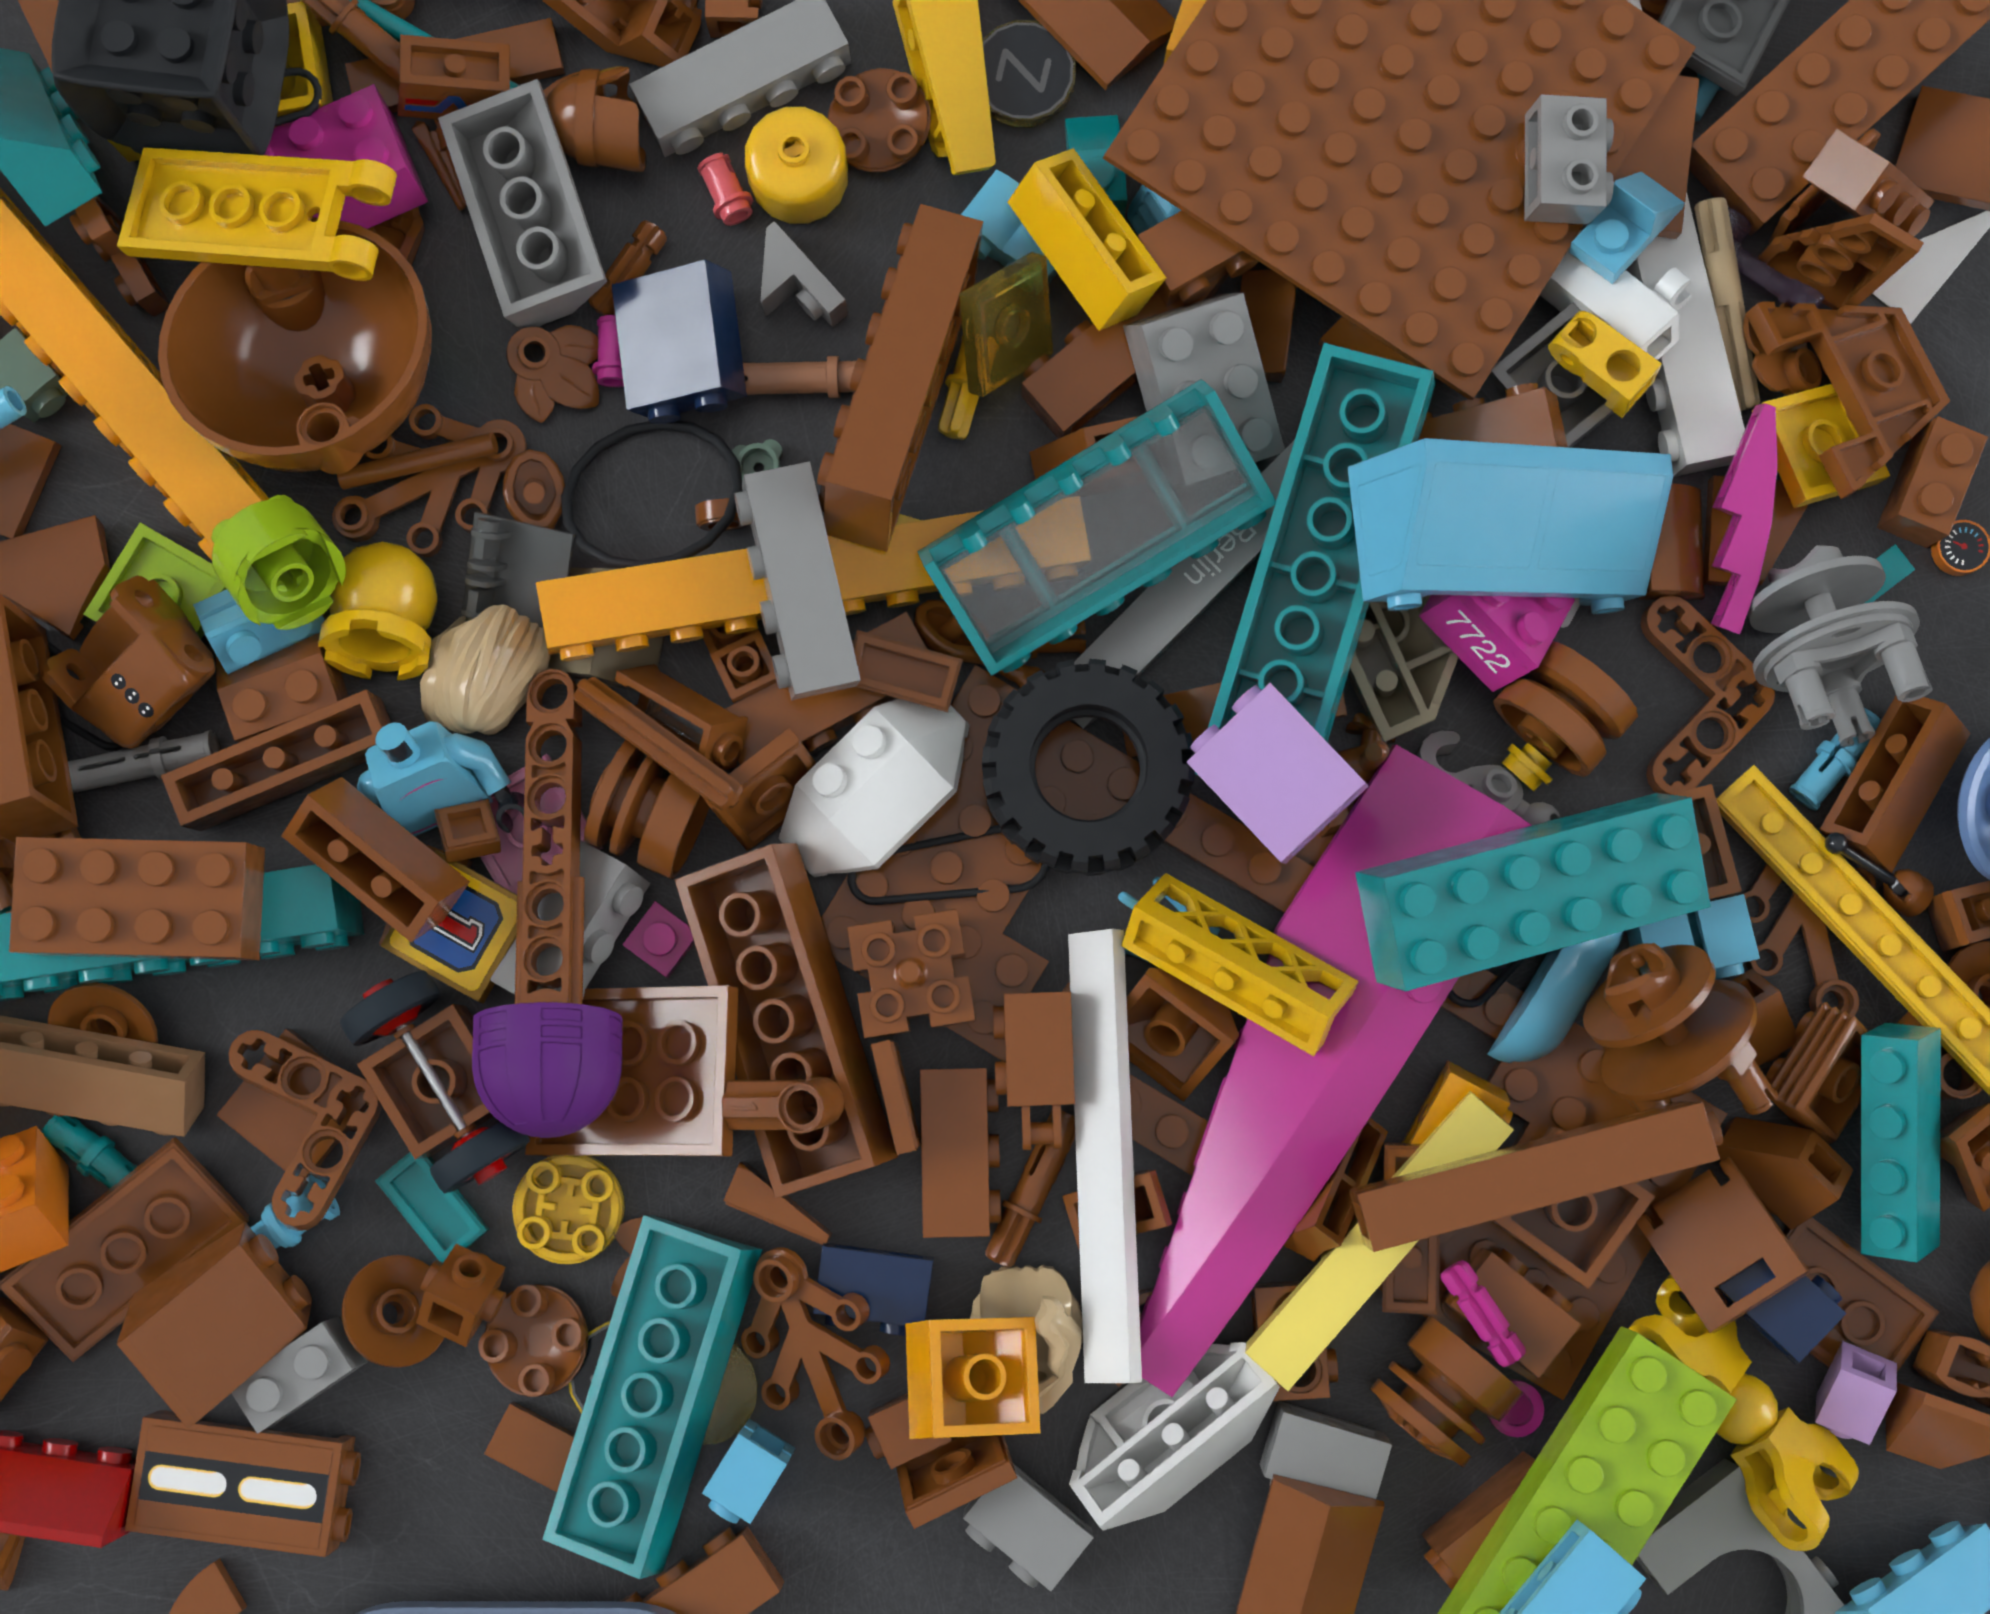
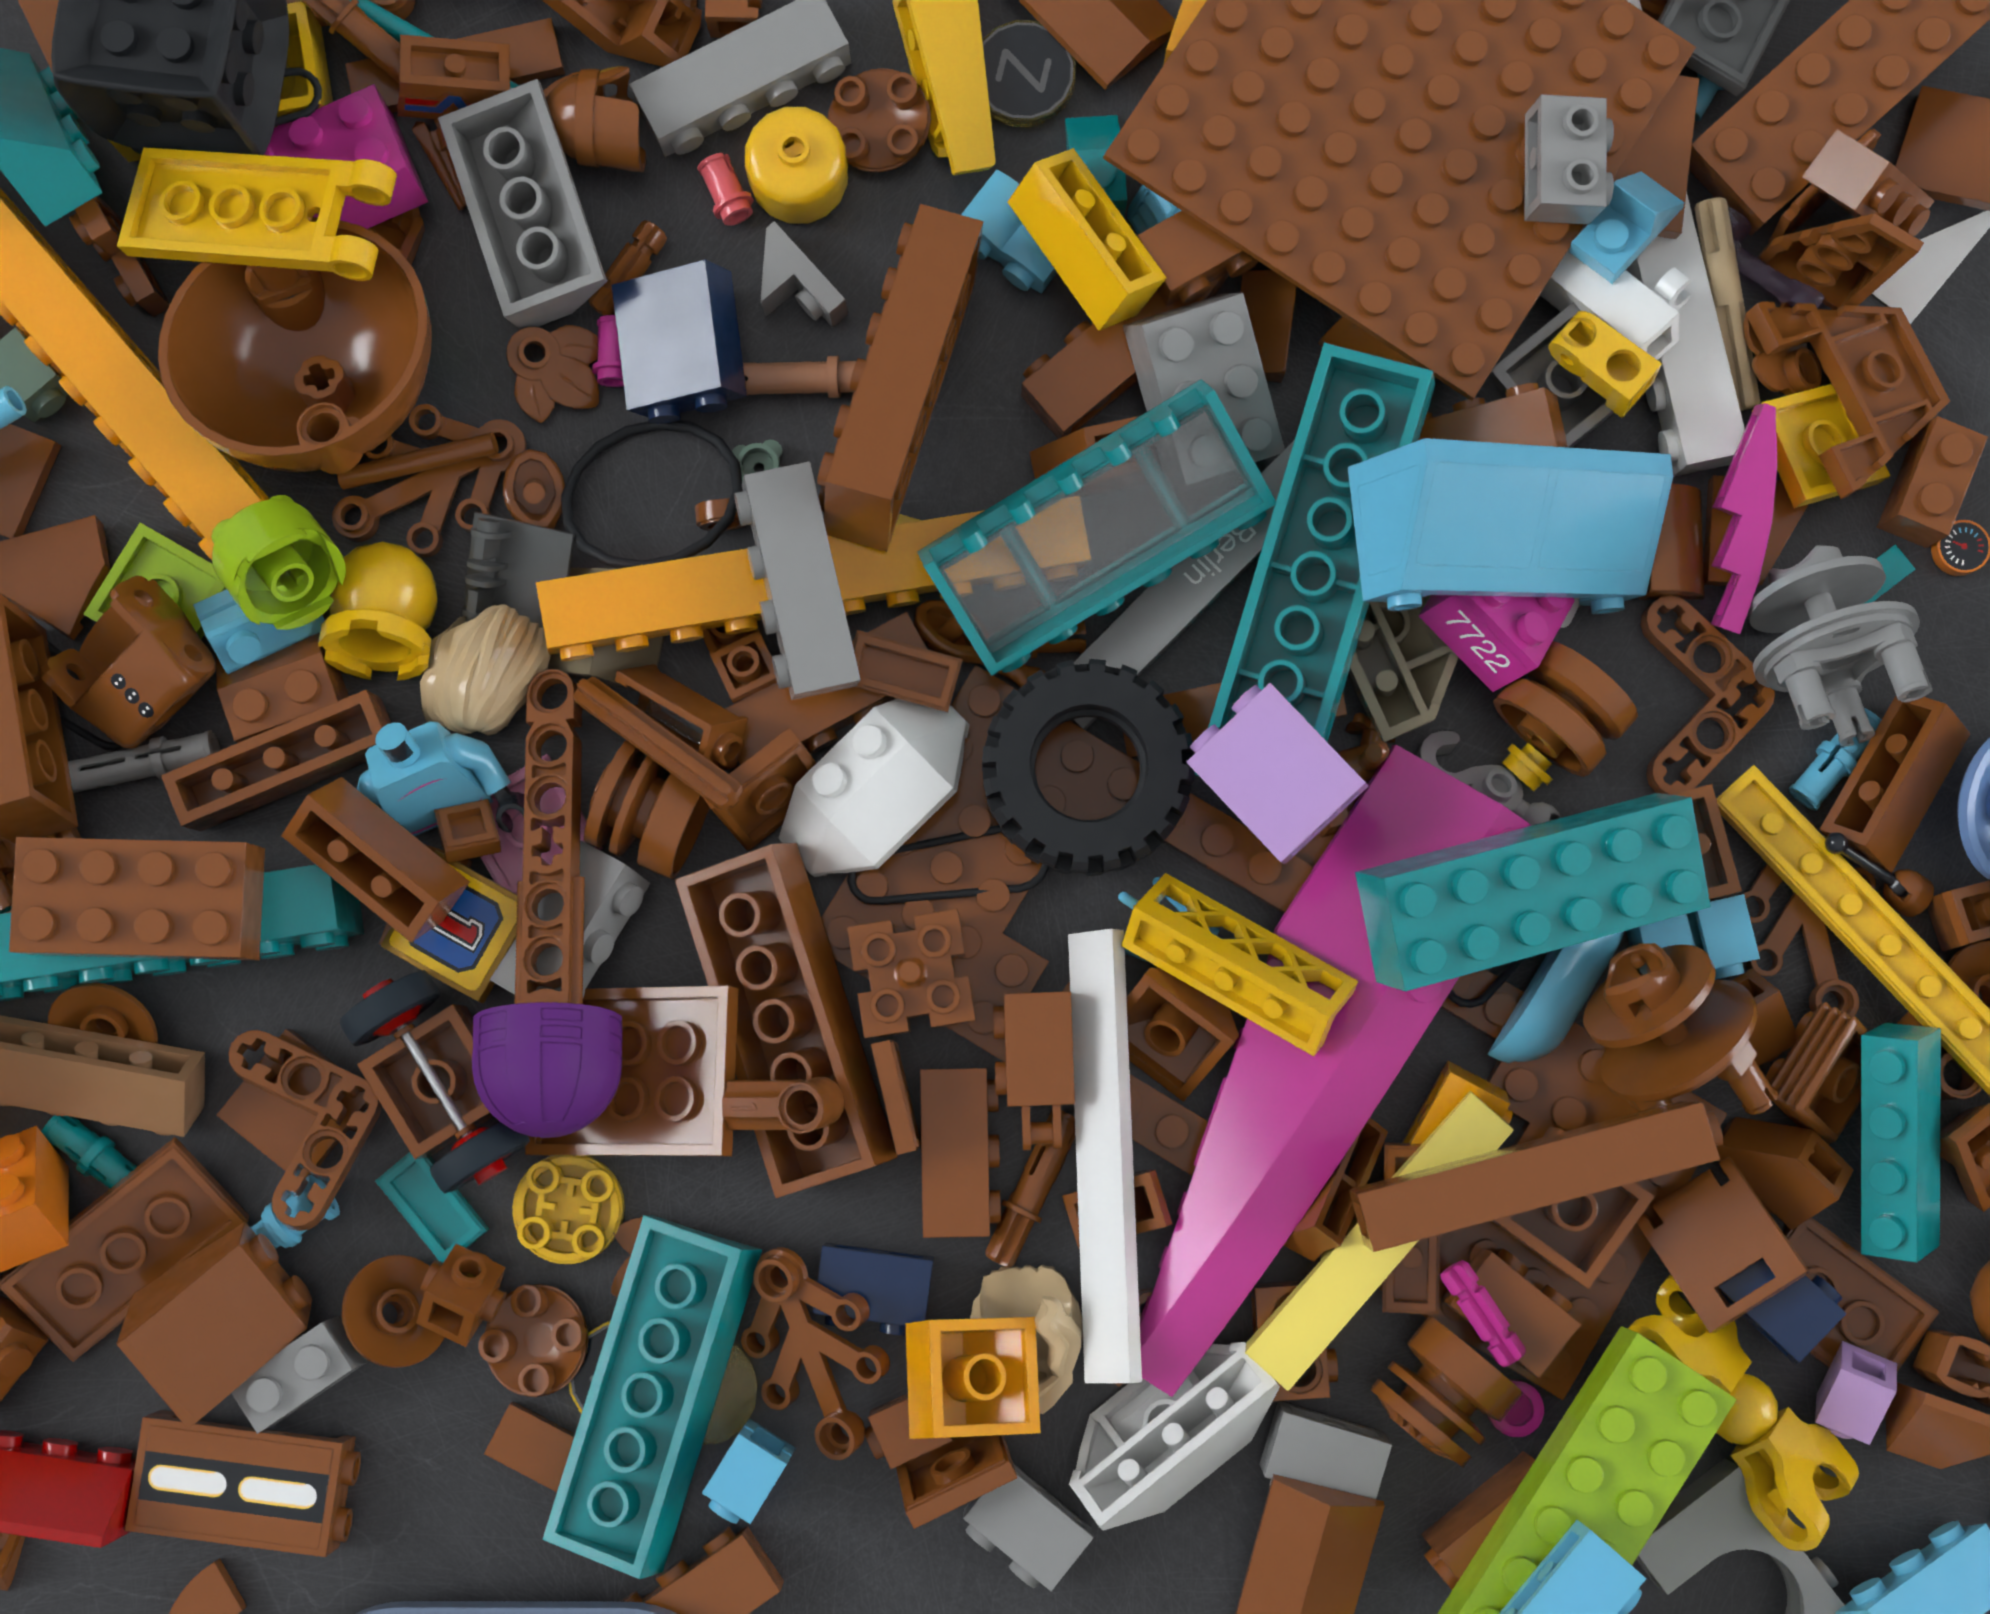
(660, 939): dark pink plate -> none
(754, 1195): dark orange slope -> none
(959, 403): yellow axle -> none
(1006, 323): clear yellow tile -> none

